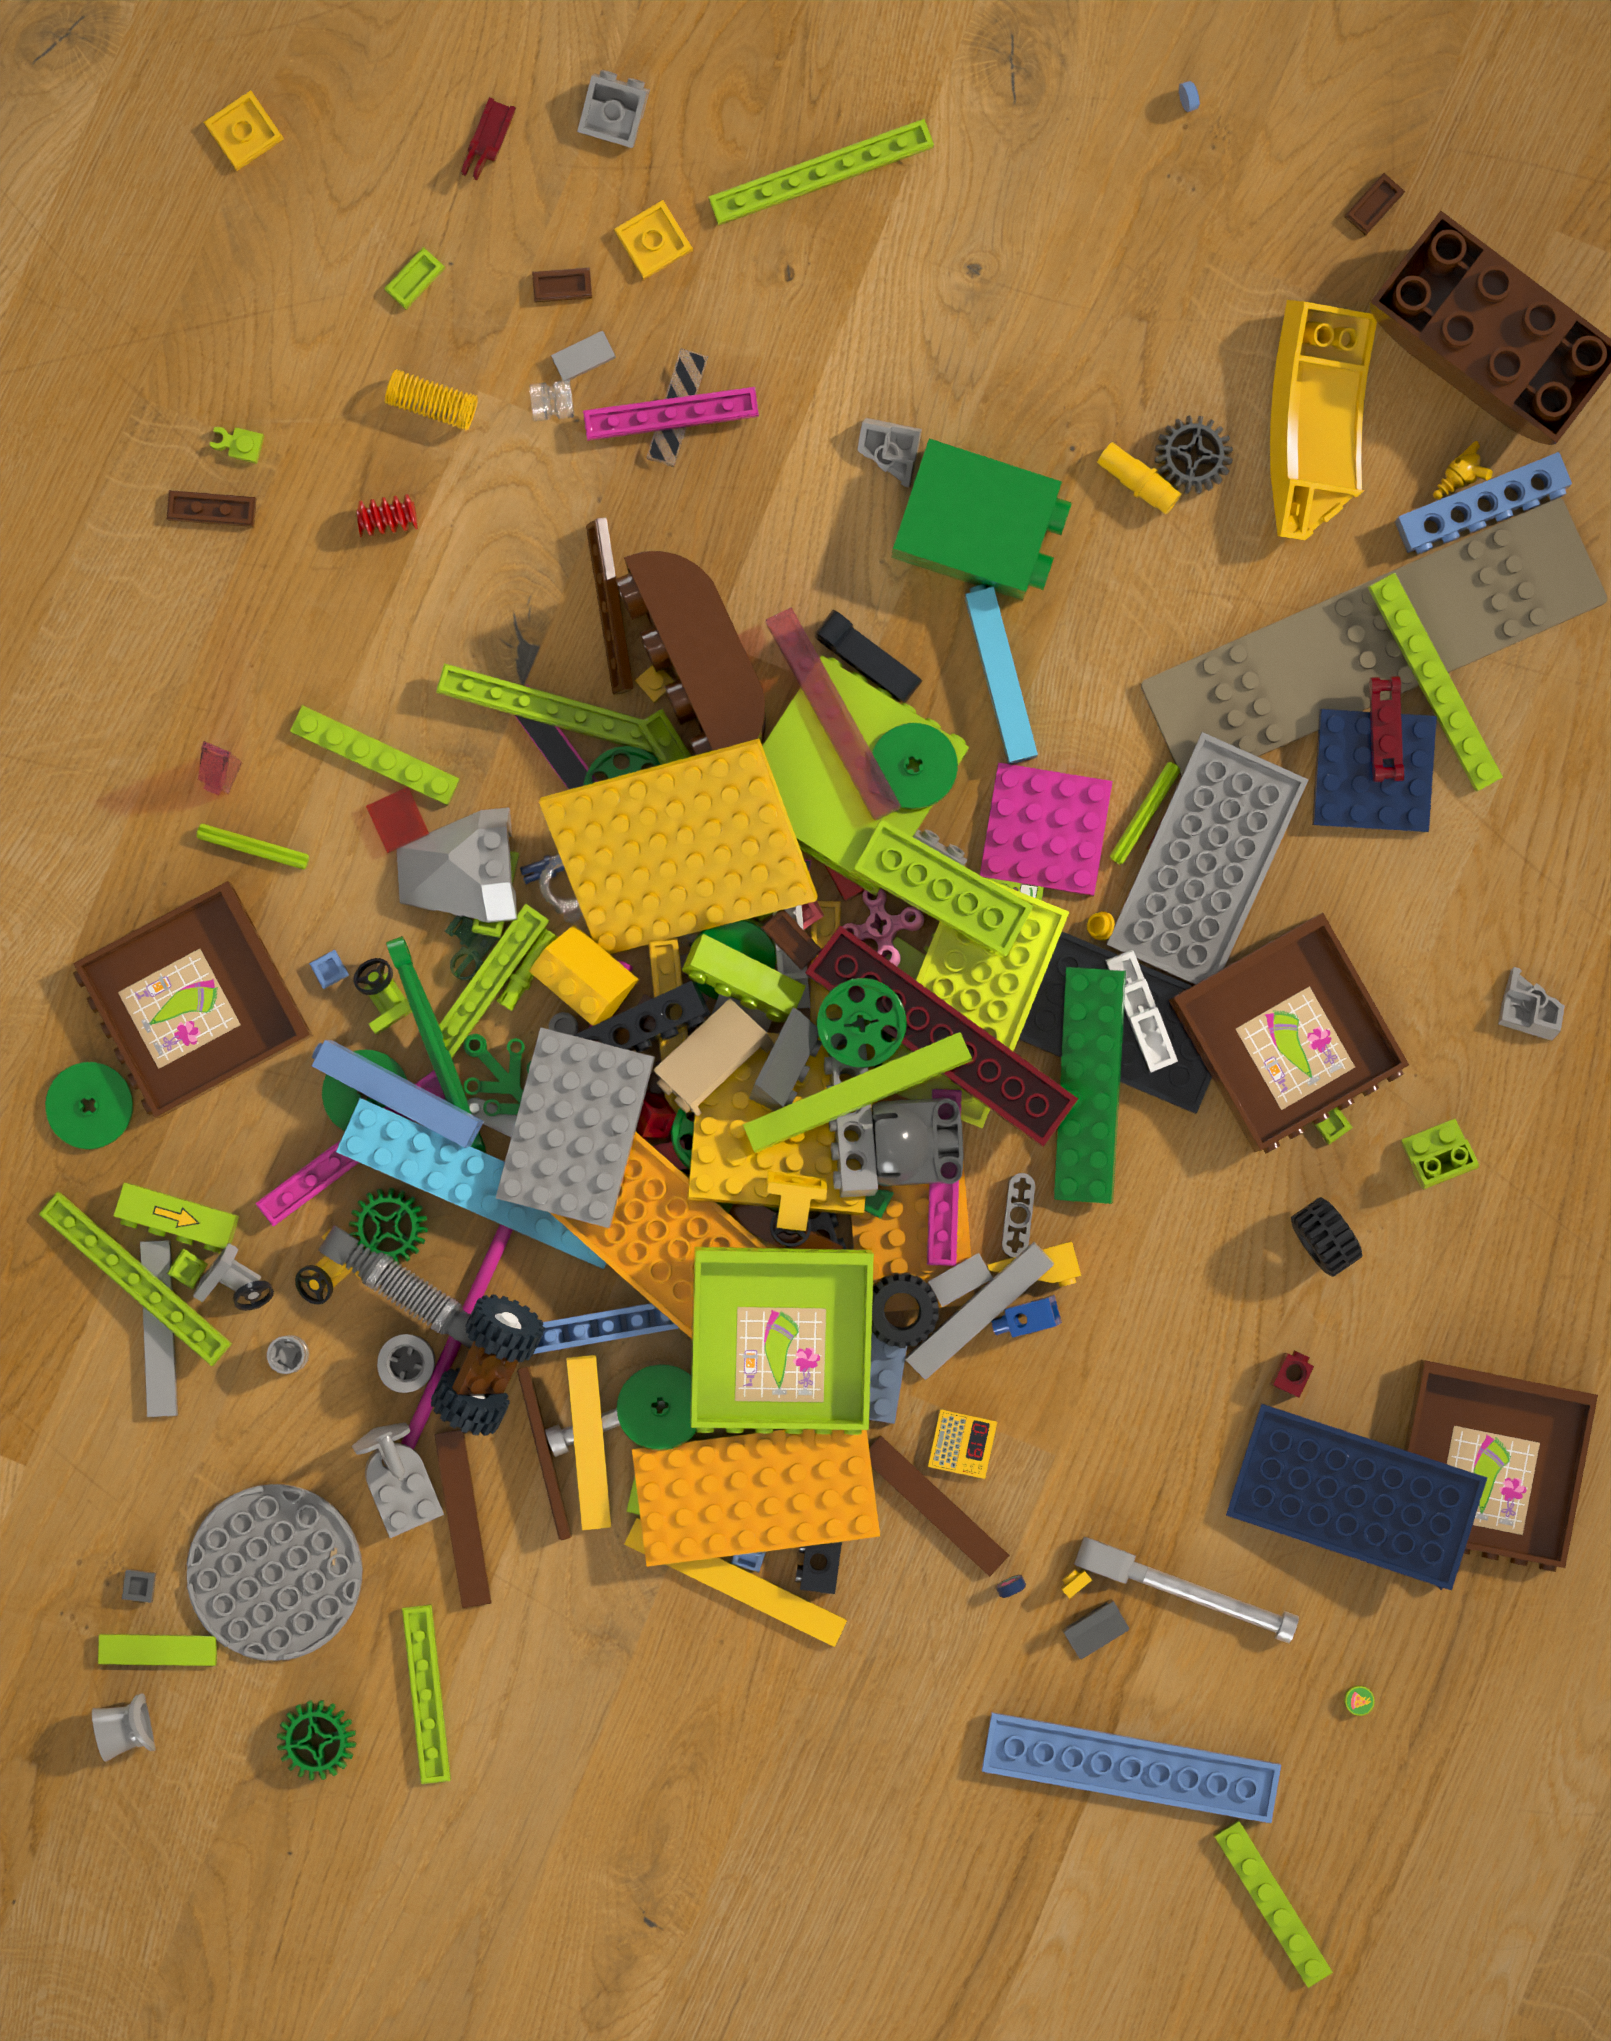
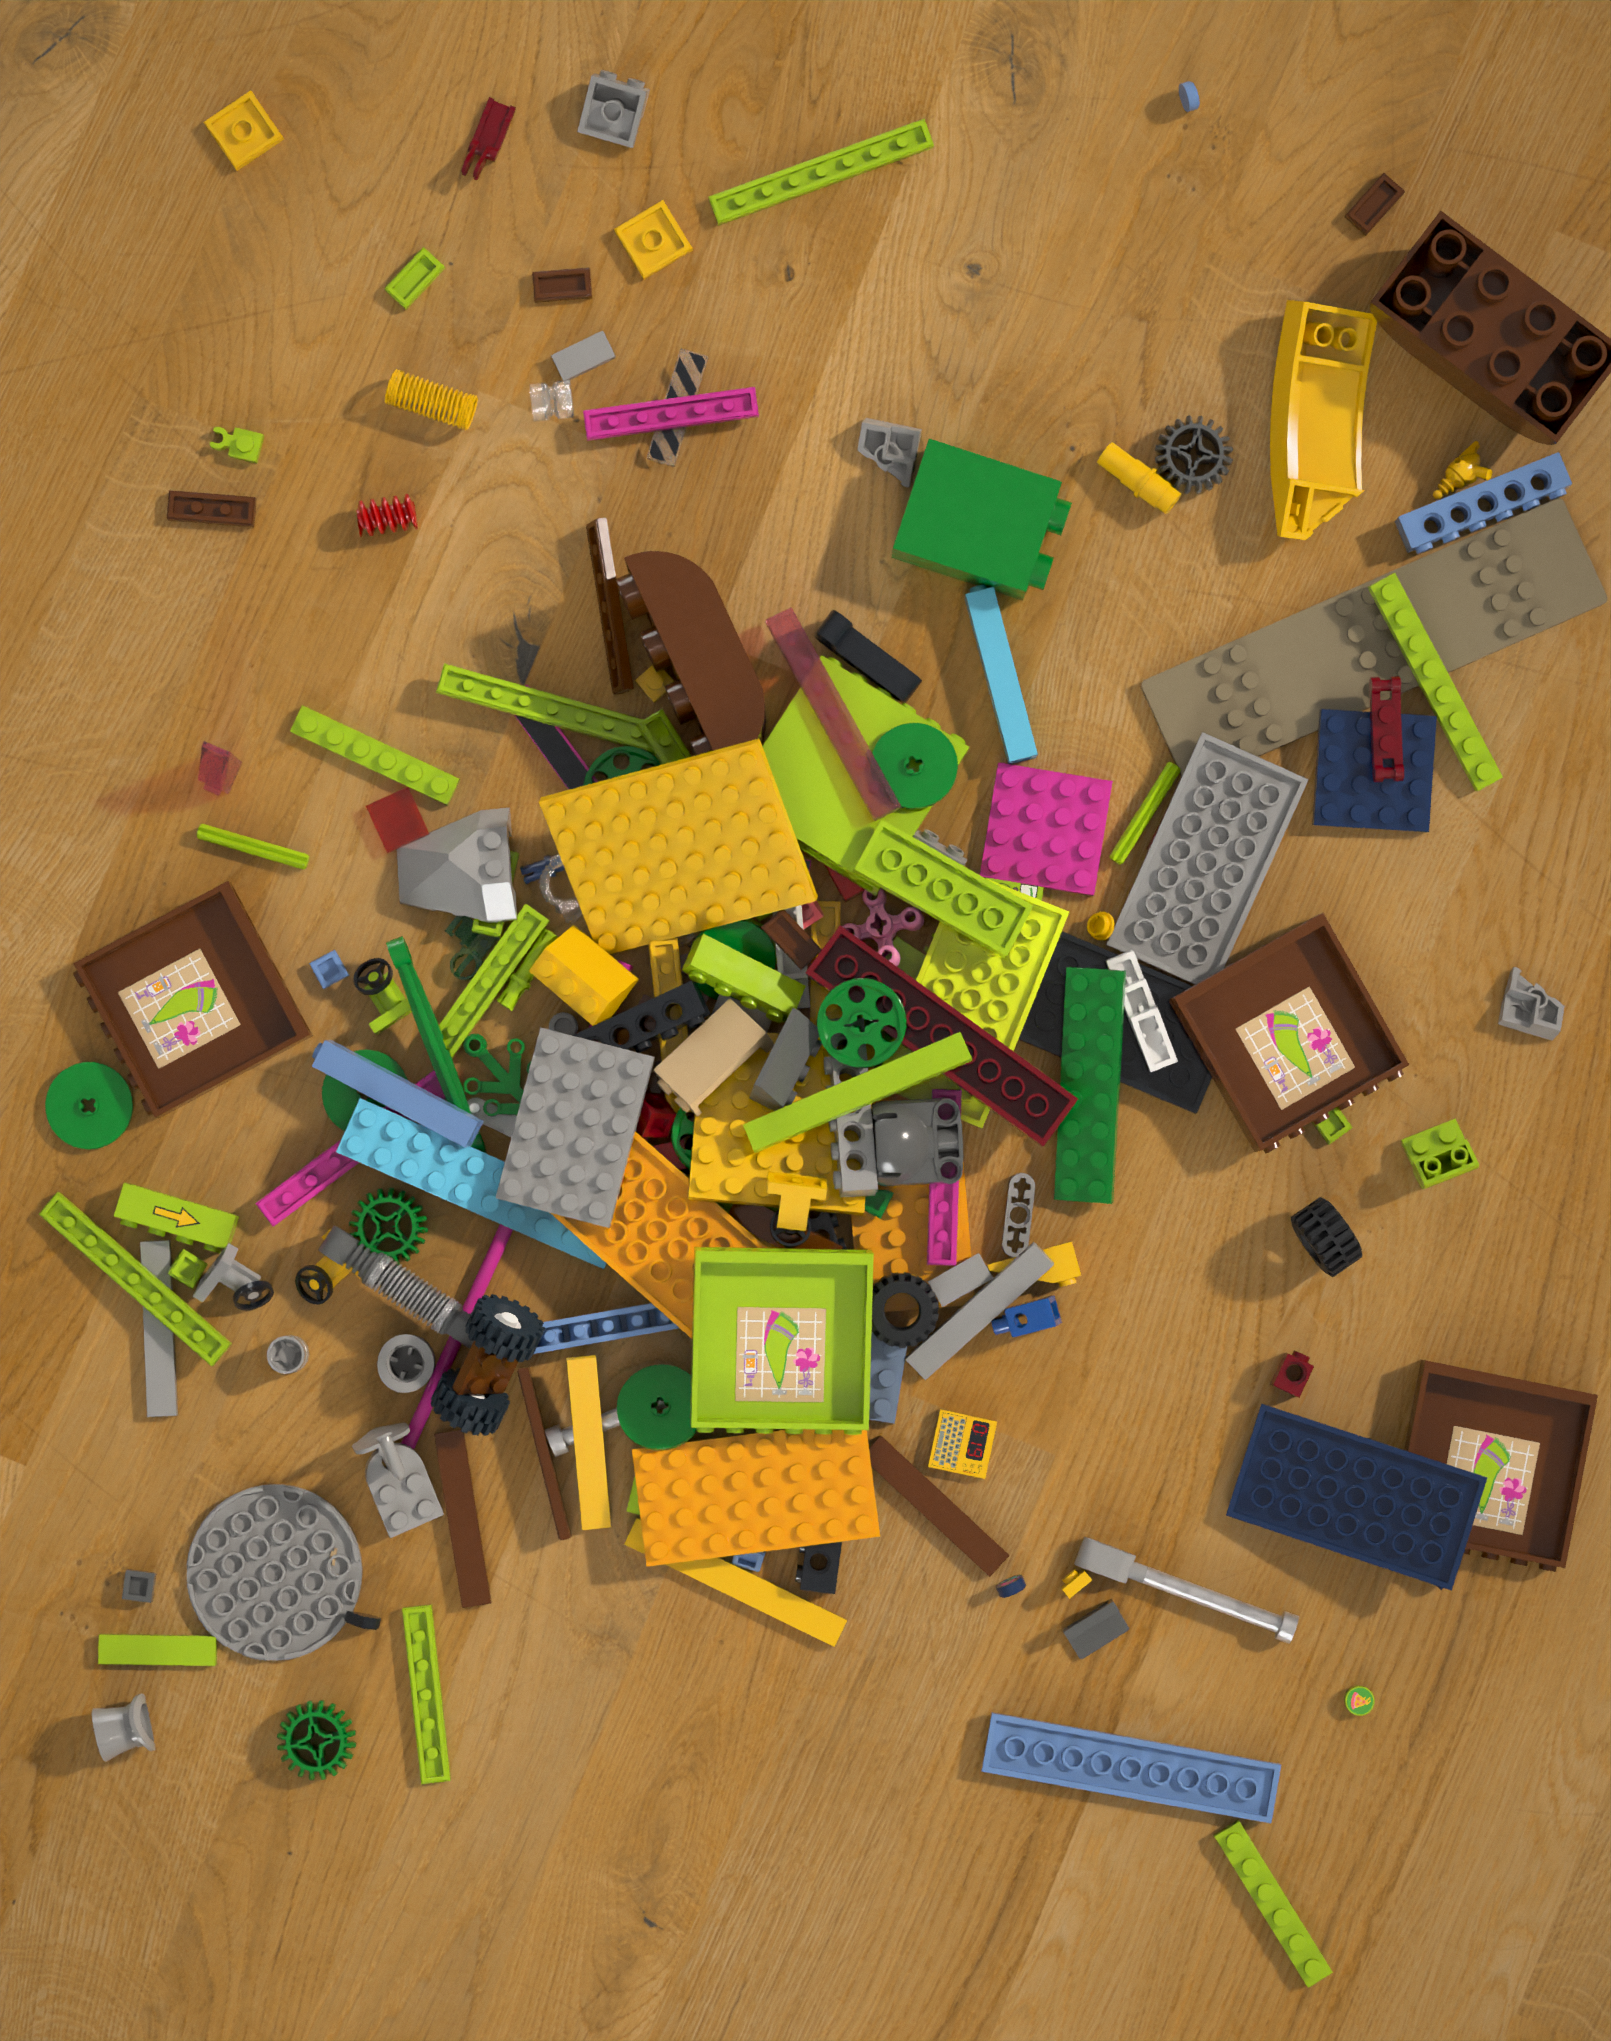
(363, 1620): none -> black tile

